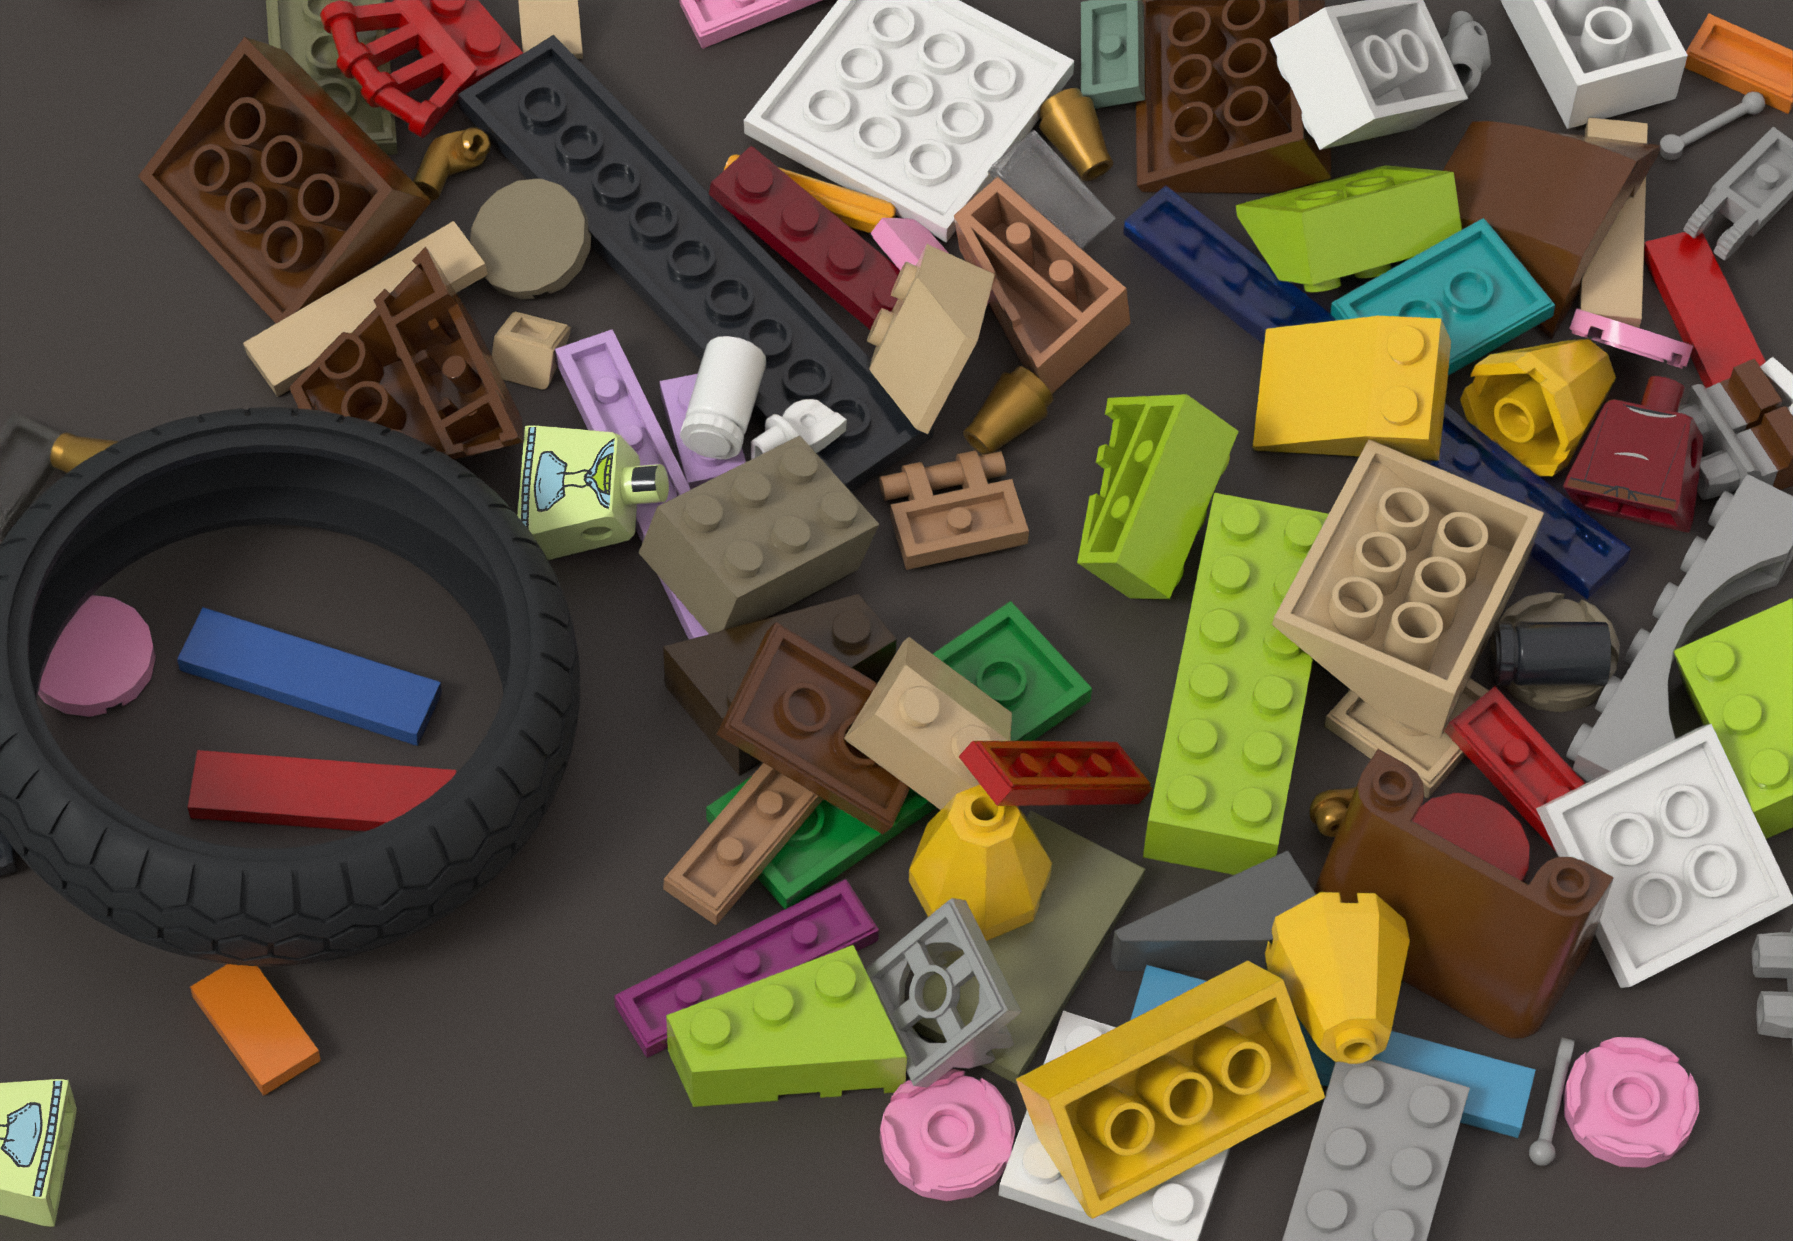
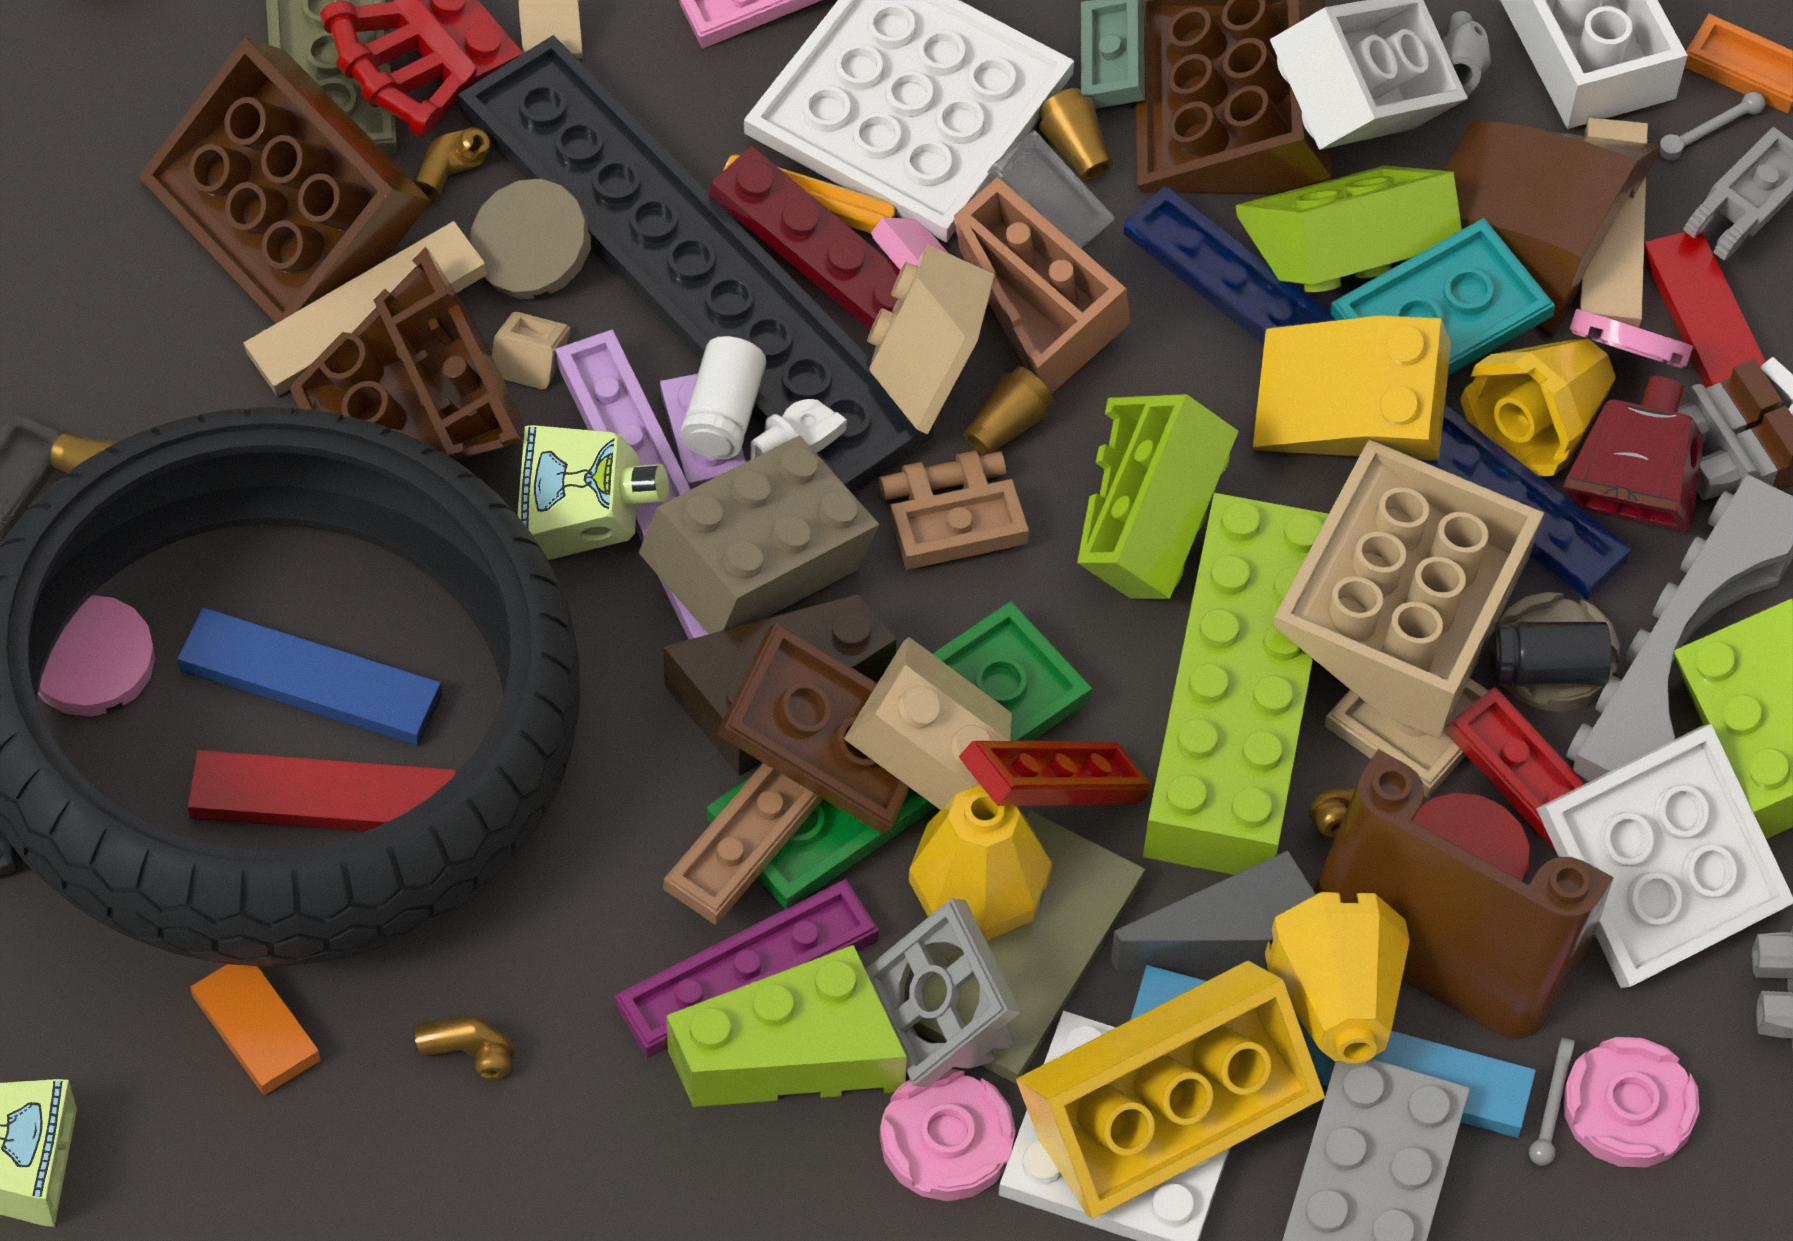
(472, 1036): none -> pearl gold arm

